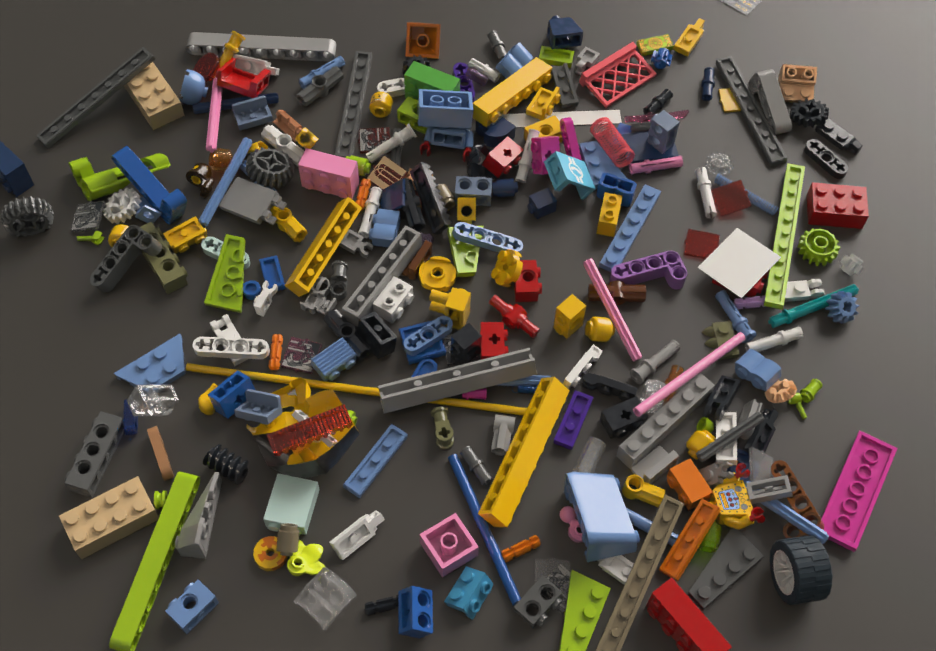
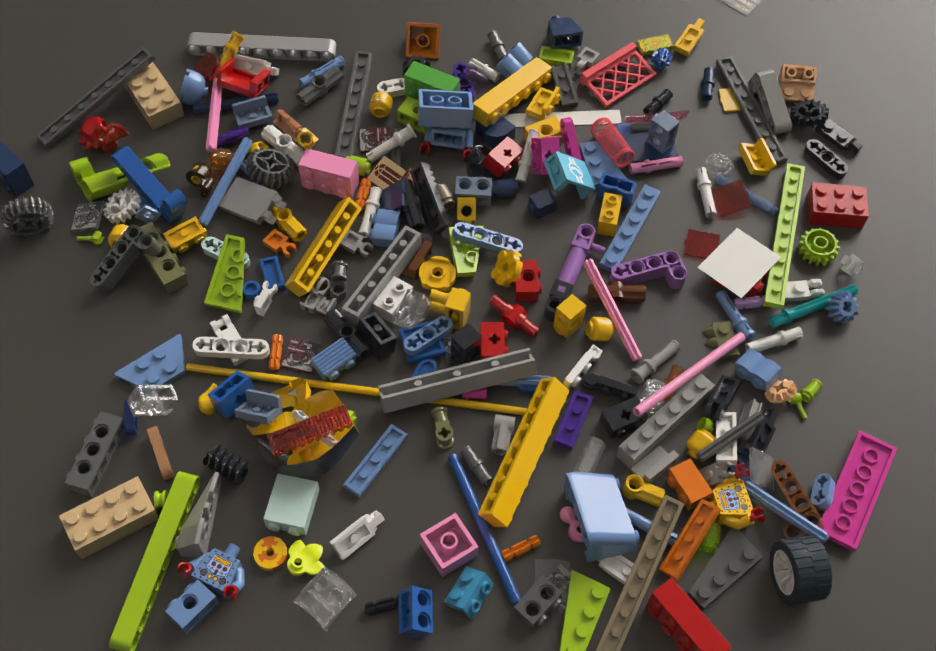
(99, 135): none -> red head
(217, 571): none -> torso
(232, 136): none -> dark purple pin
(279, 242): none -> orange plate
(287, 539): dark tan brick -> none
(412, 309): none -> clear slope
(578, 253): none -> medium lavender piece
(757, 157): none -> yellow bracket
(770, 492): light grey tile -> none
(819, 492): none -> medium blue beam

